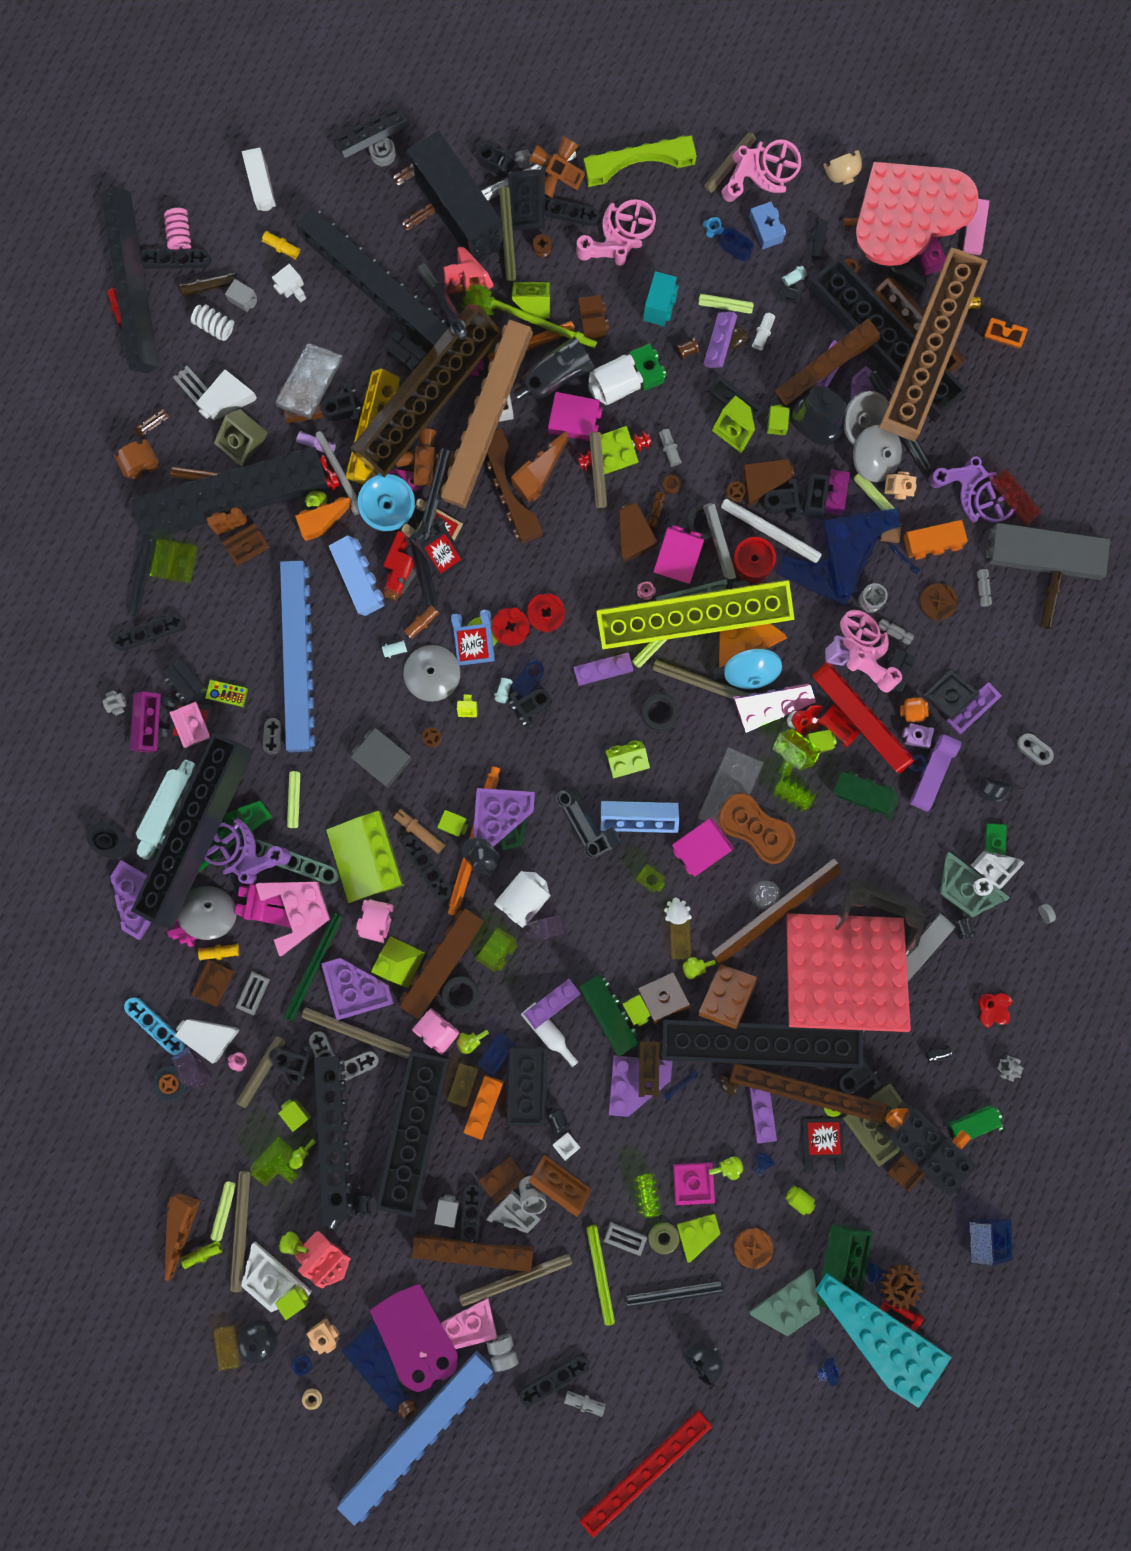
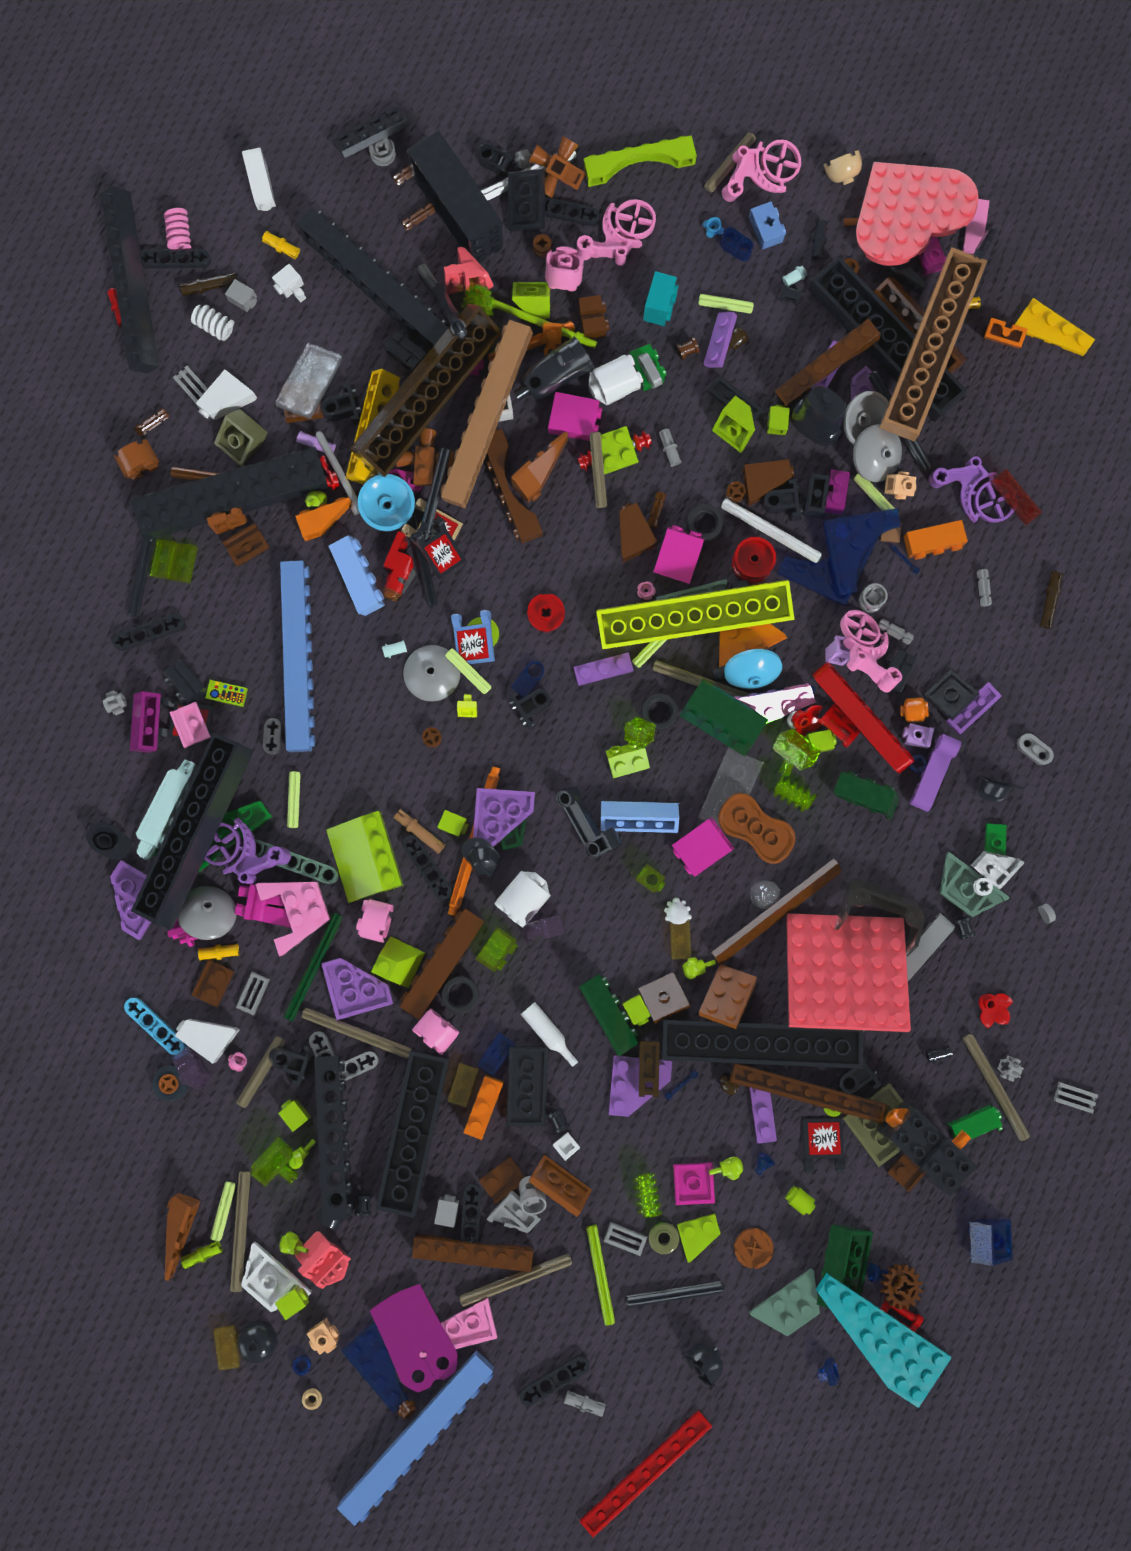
(380, 757): dark grey brick -> none
(421, 622): dark orange pin -> none
(467, 1043): lime piece -> none
(468, 671): none -> yellowish green axle
(502, 1352): light grey wheel -> none
(503, 690): light aqua pin -> none
(507, 234): olive axle -> none
(511, 616): red plate -> none
(551, 335): none -> orange plate
(552, 1003): medium lavender plate -> none
(564, 269): none -> bright pink brick
(639, 732): none -> clear neon green brick
(650, 370): none -> light grey beam
(671, 484): reddish brown tile -> none
(719, 541): light grey tile -> none
(724, 717): none -> dark green slope
(763, 331): white axle -> none
(938, 601): reddish brown tile -> none
(985, 242): none -> black axle
(996, 1087): none -> dark tan axle
(1048, 551): dark grey brick -> none
(1053, 328): none -> yellow wing
(1091, 1102): none -> light grey tile

